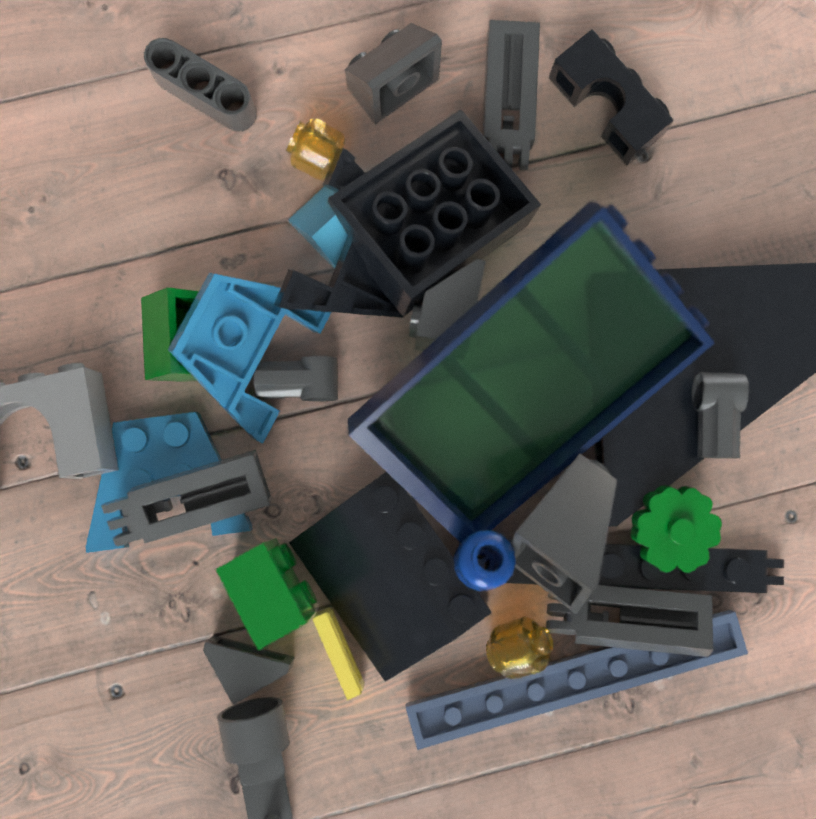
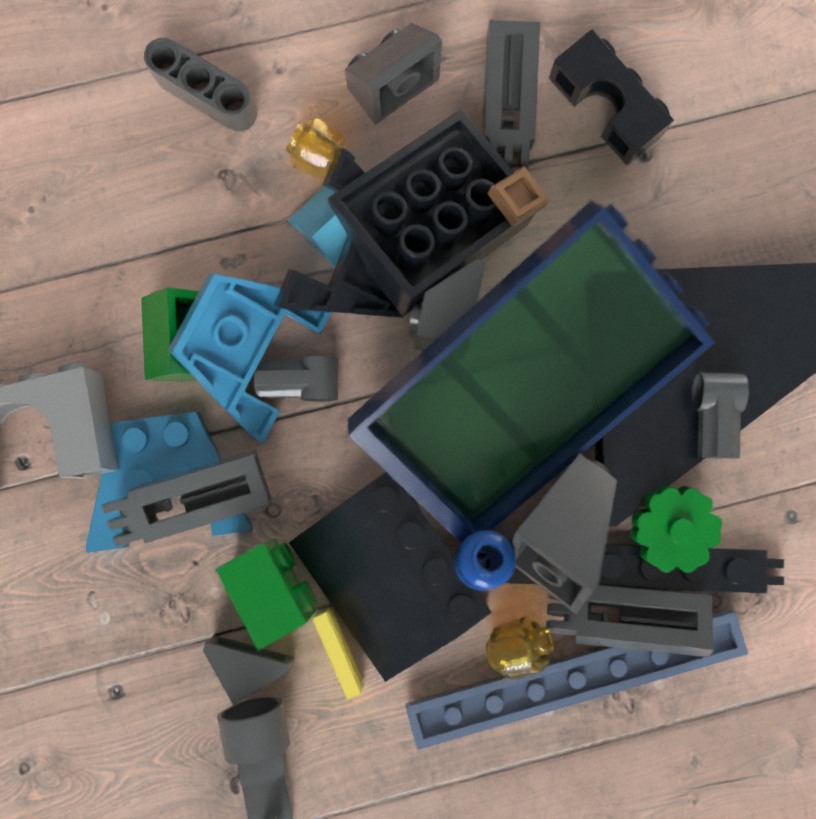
(518, 196): none -> medium nougat tile

